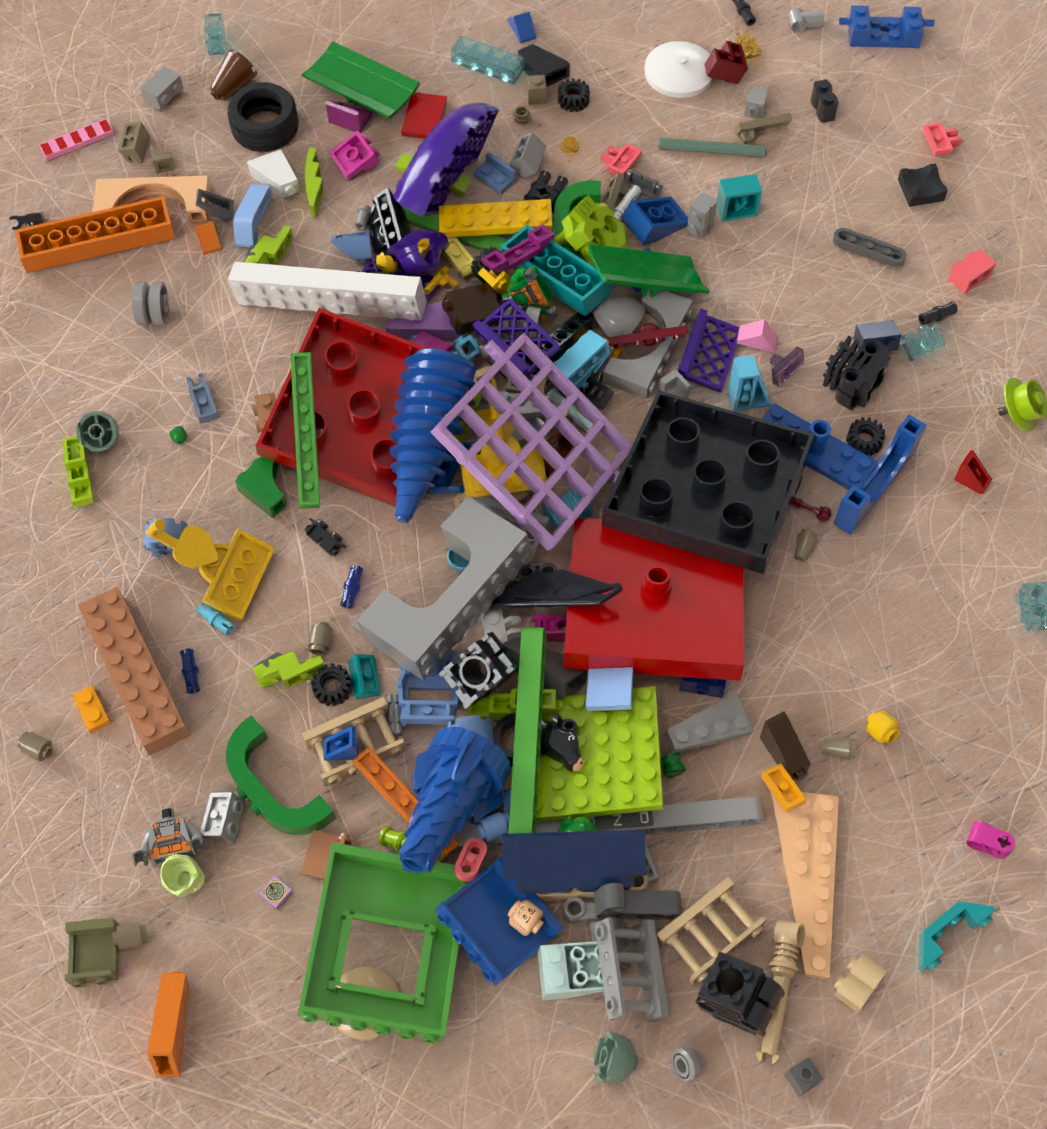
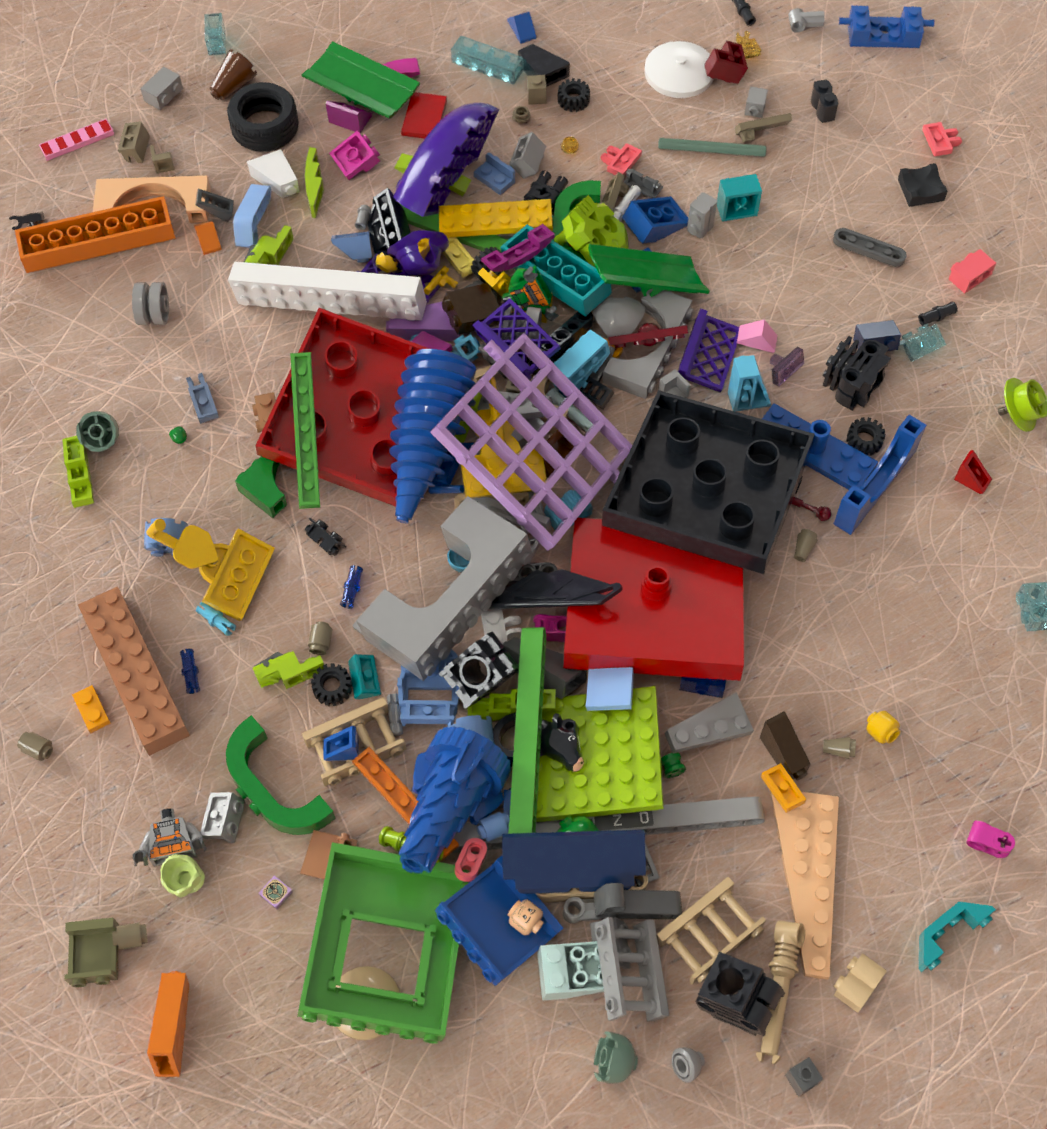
(405, 66): none -> dark pink slope

